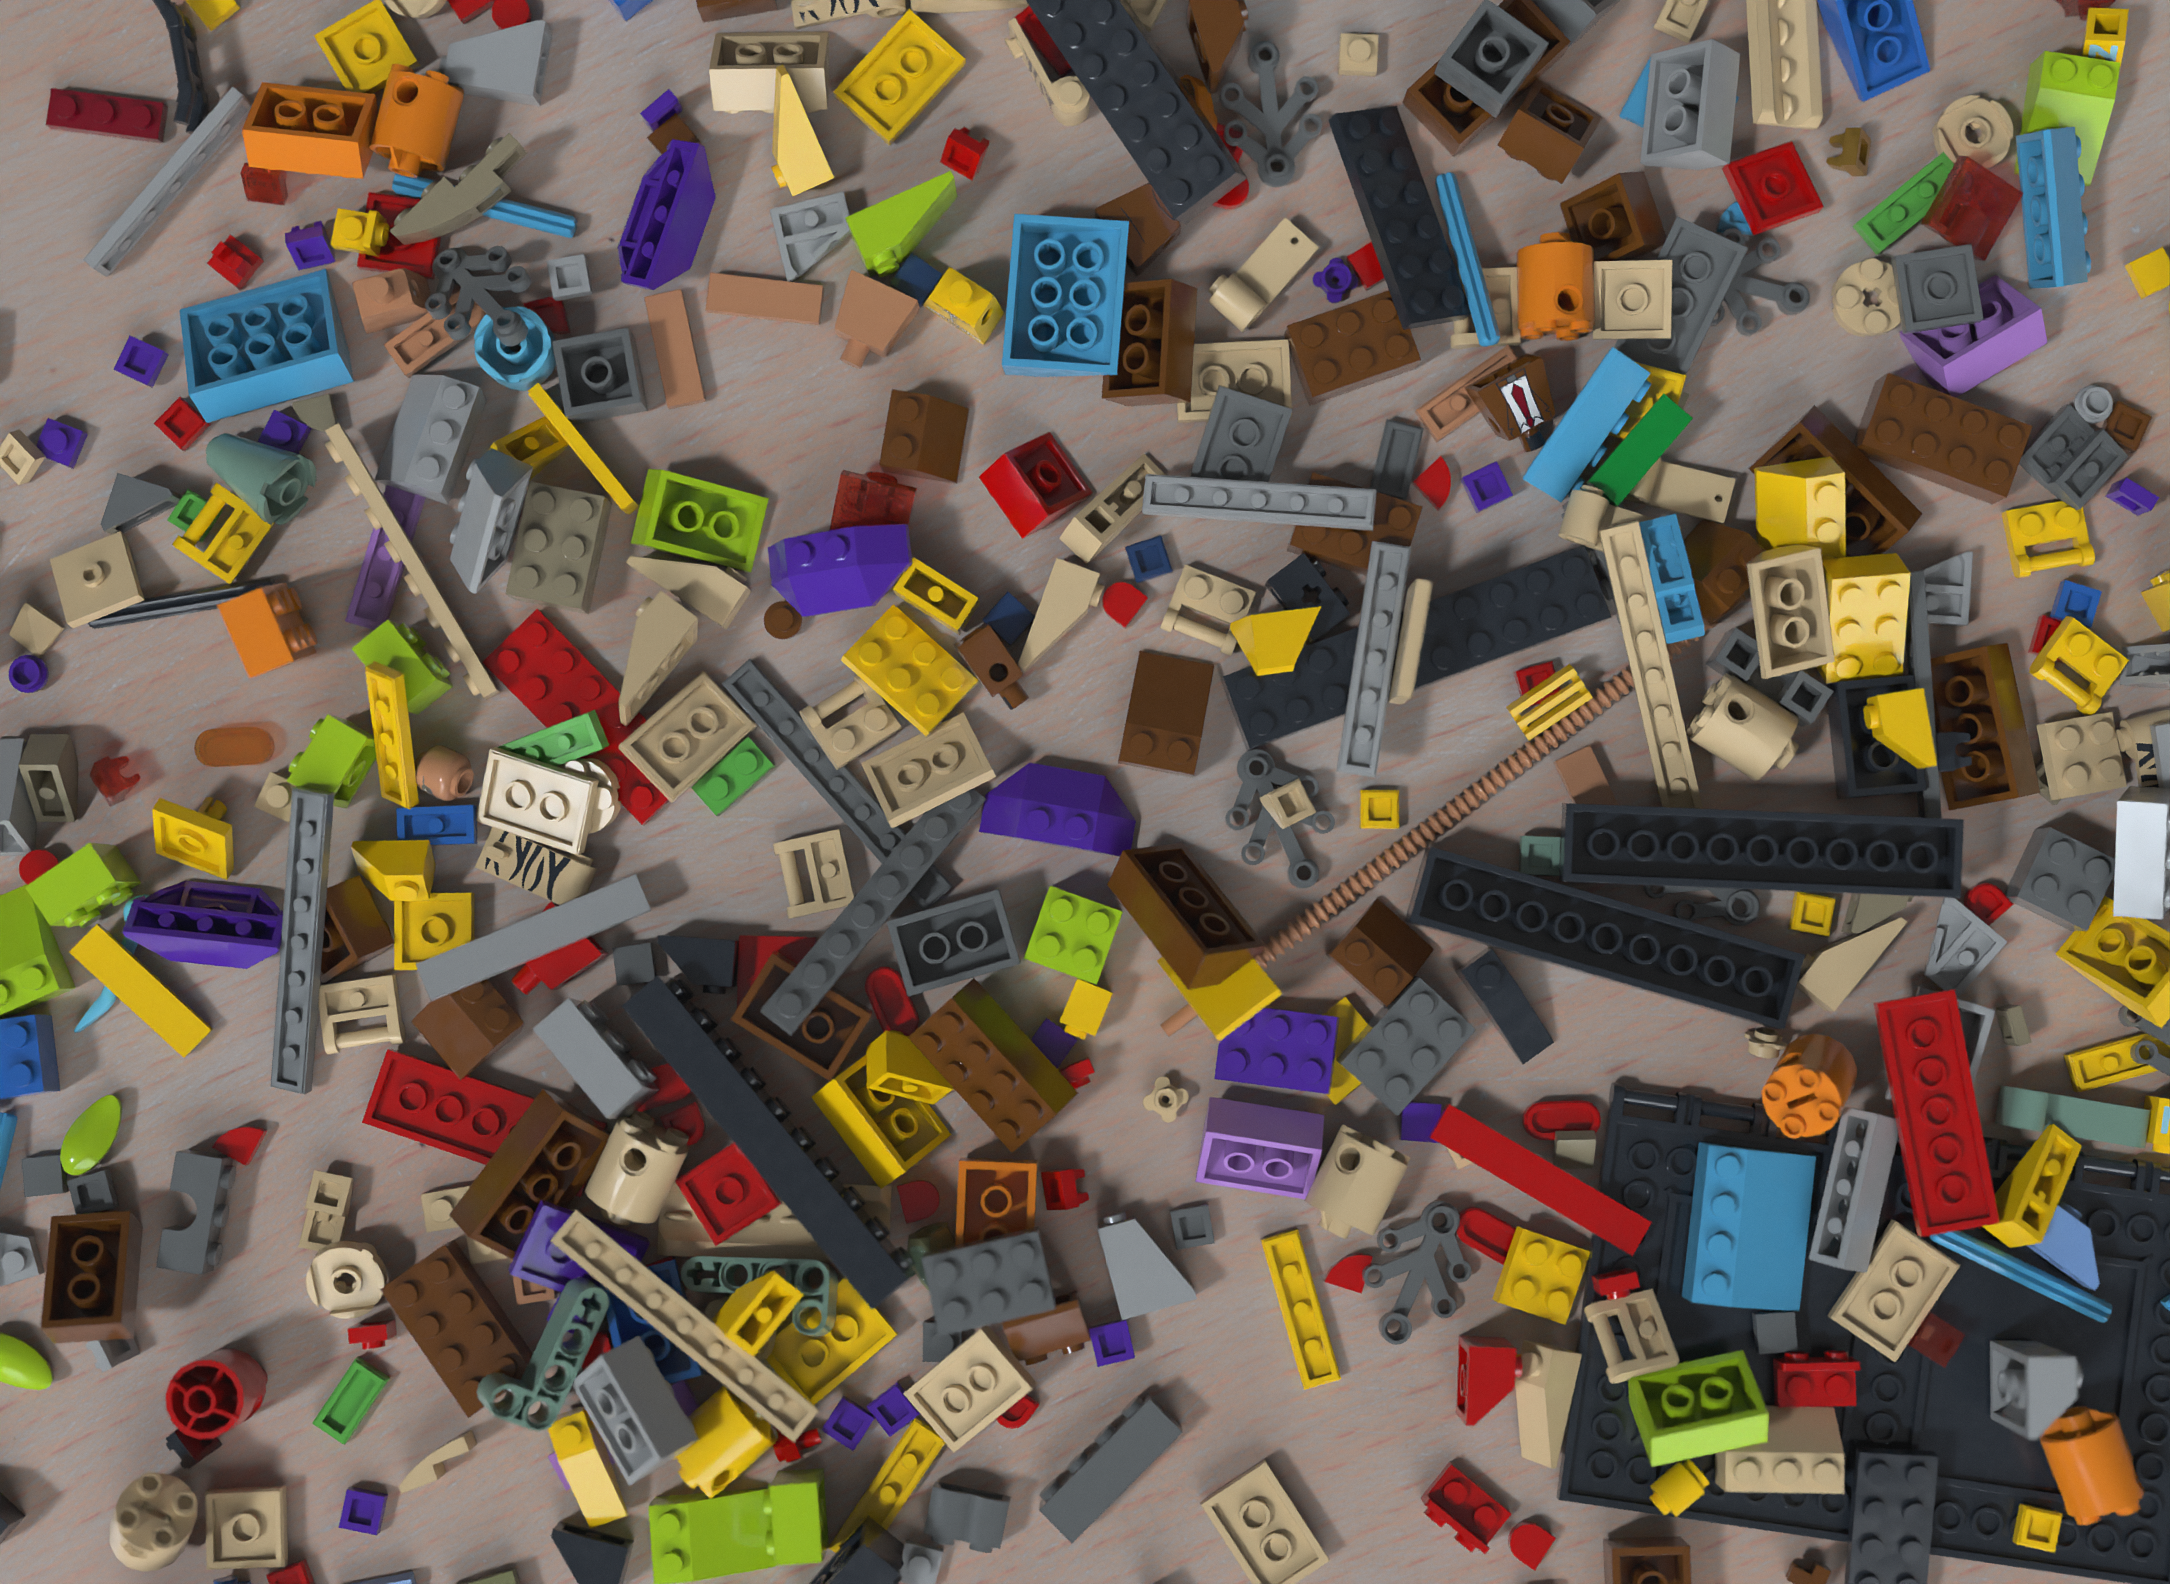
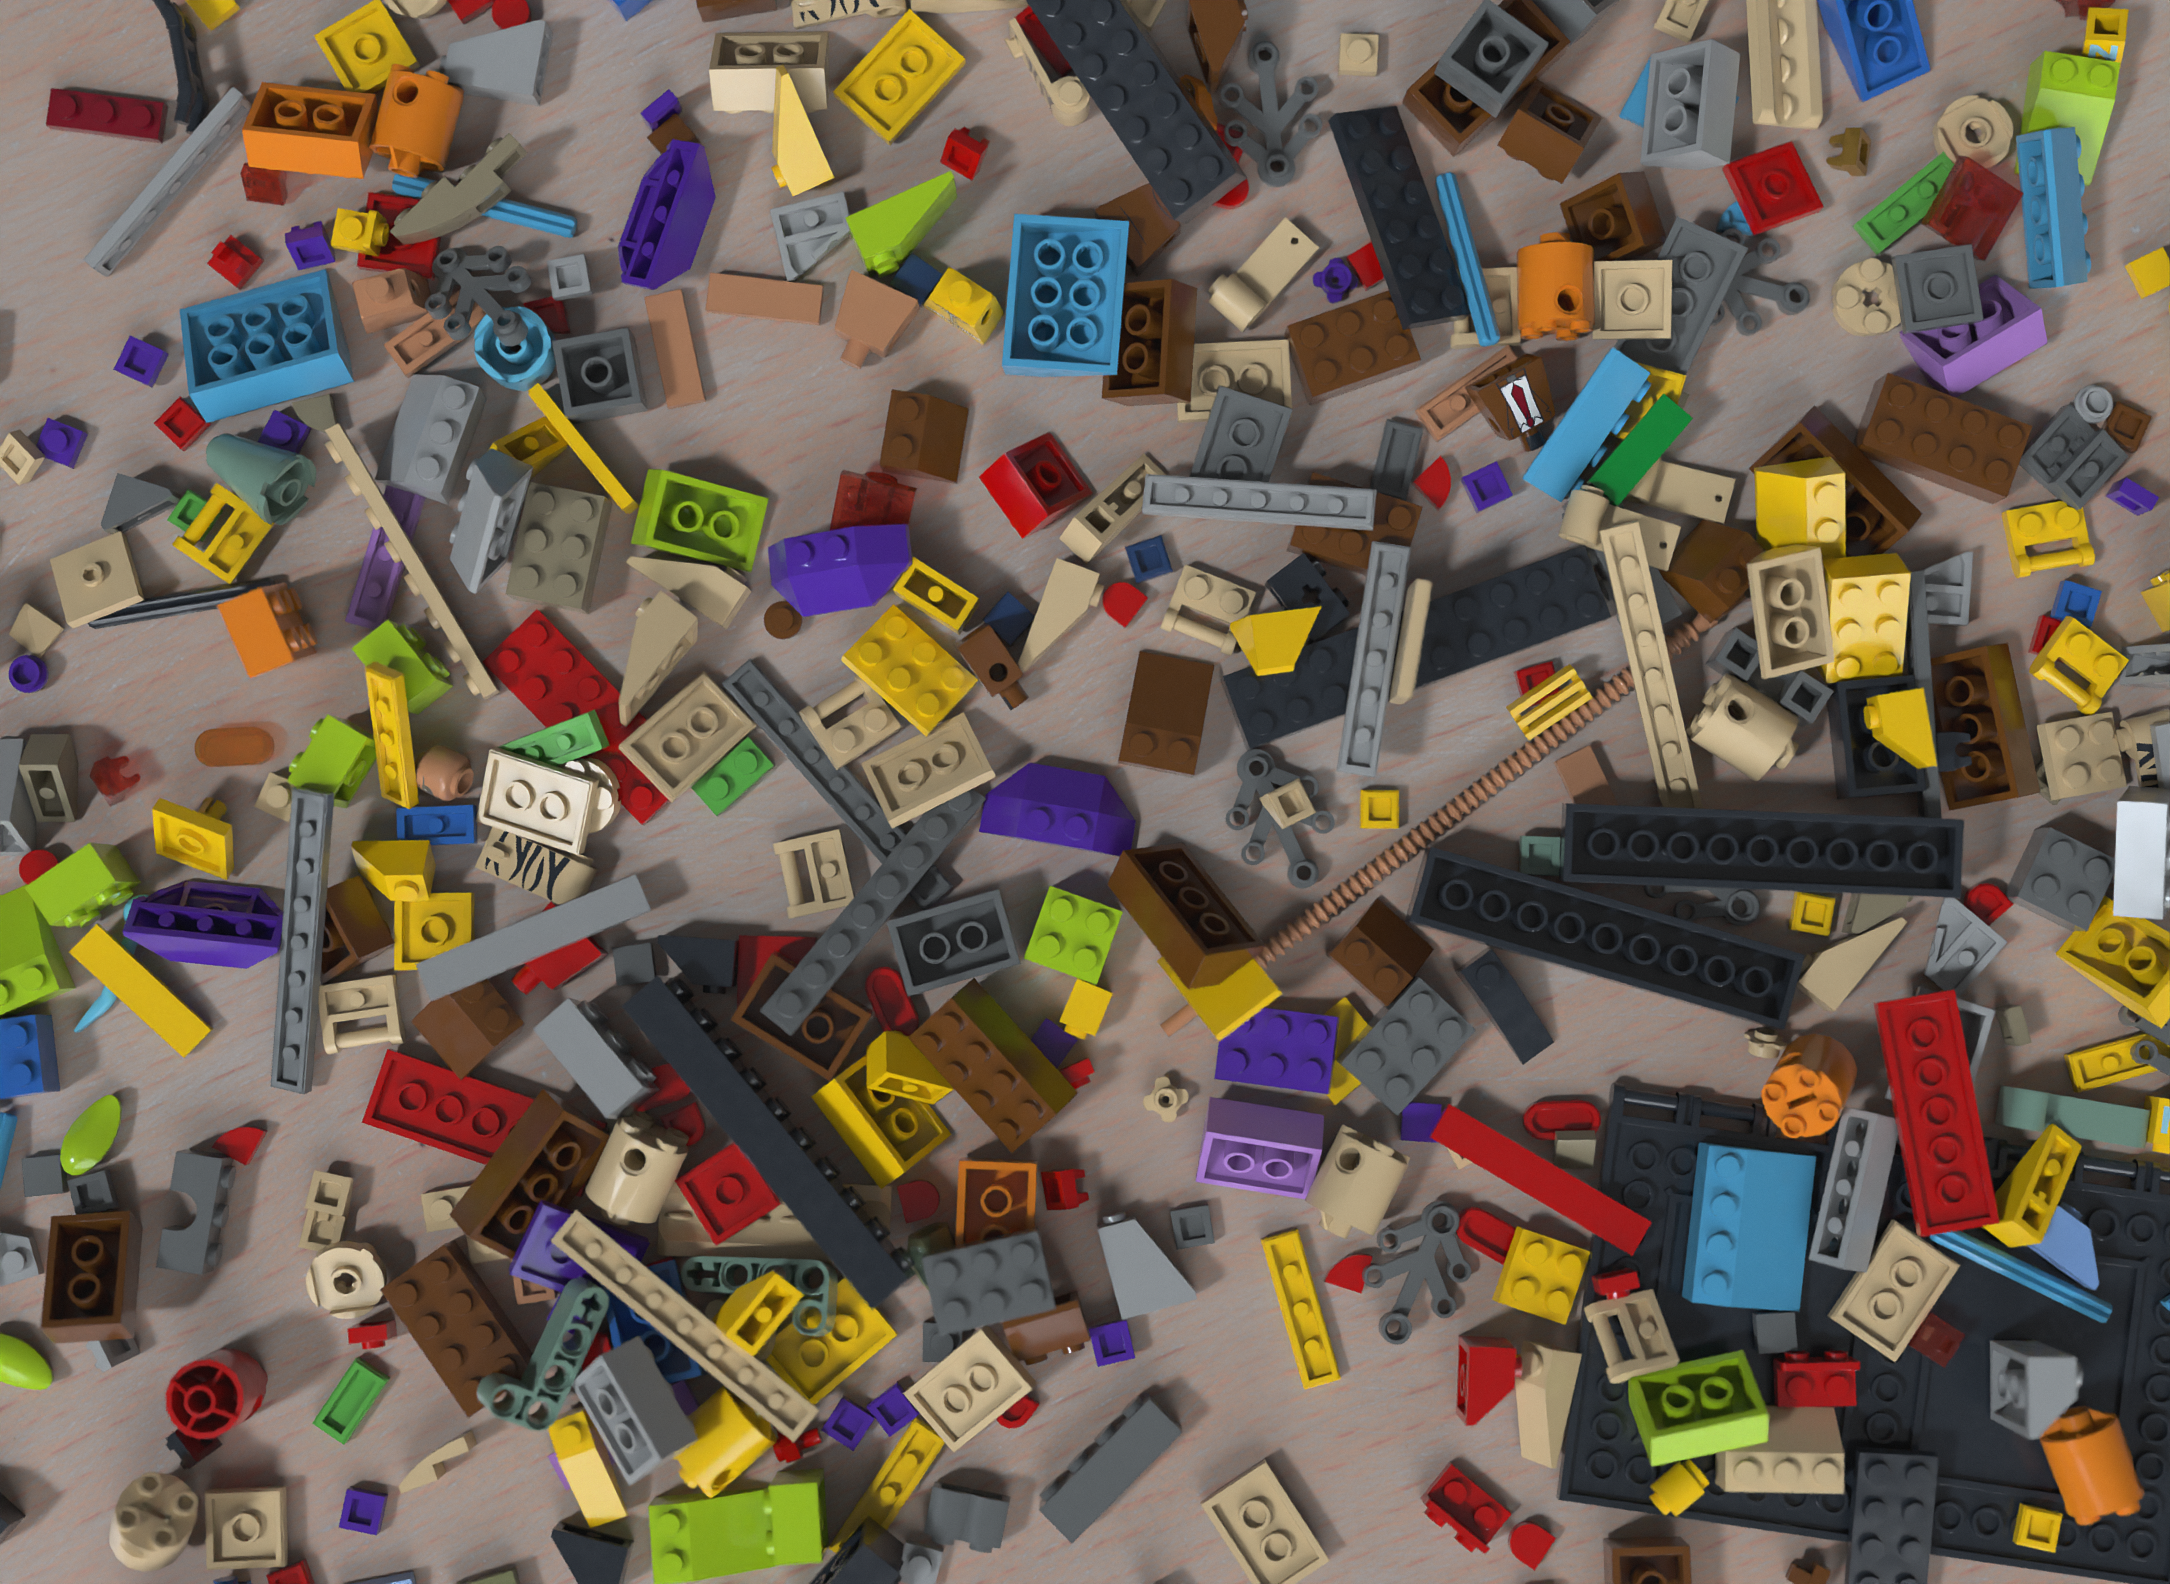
(1672, 579): dark azure slope -> none

